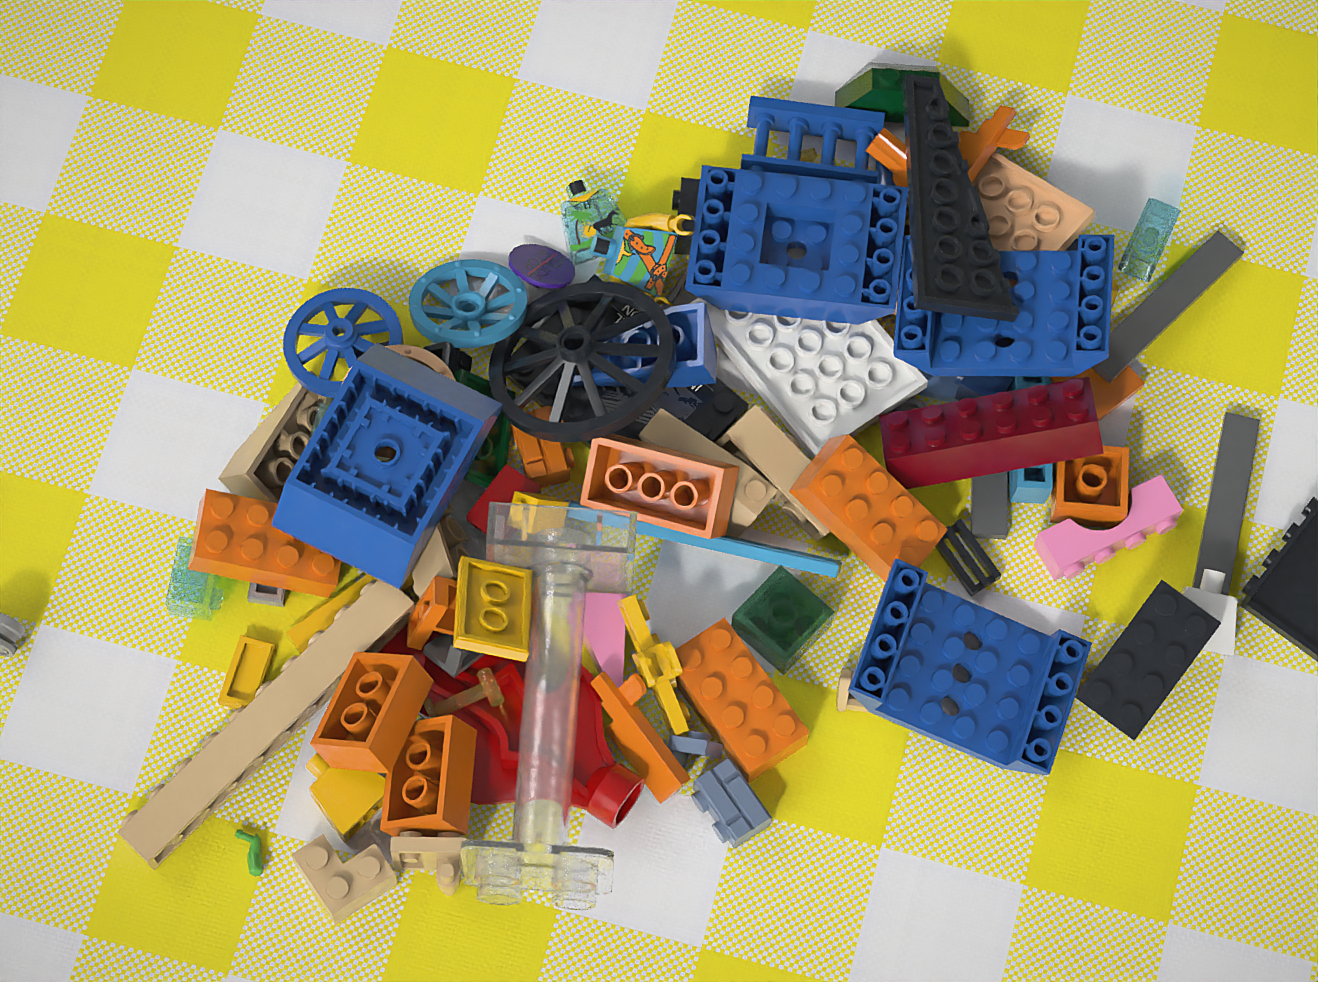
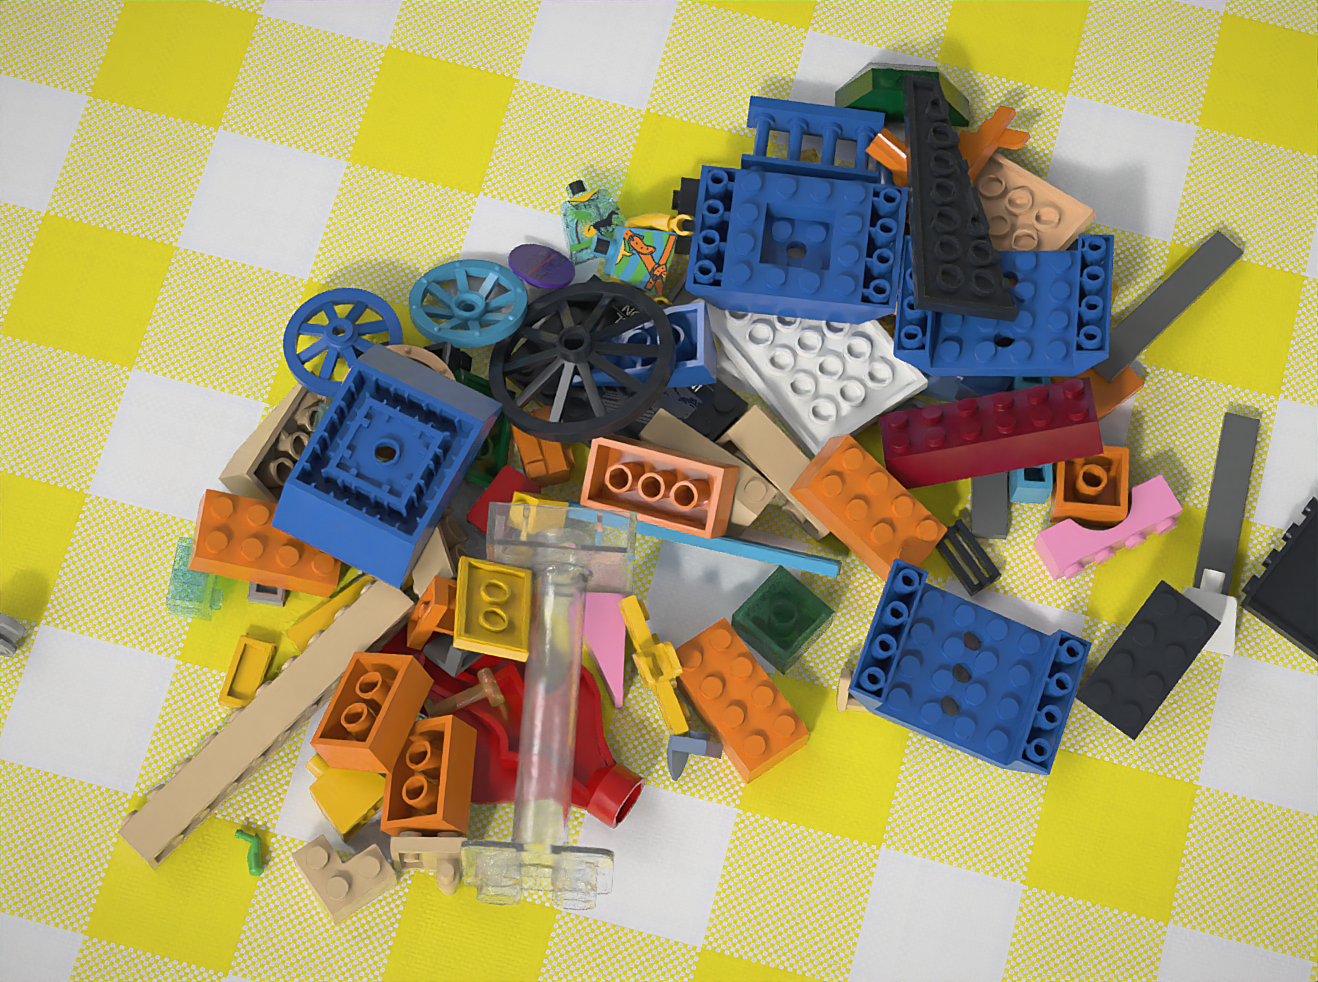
(638, 738): orange piece -> none
(730, 803): sand blue brick -> none
(1149, 239): clear light blue brick -> none

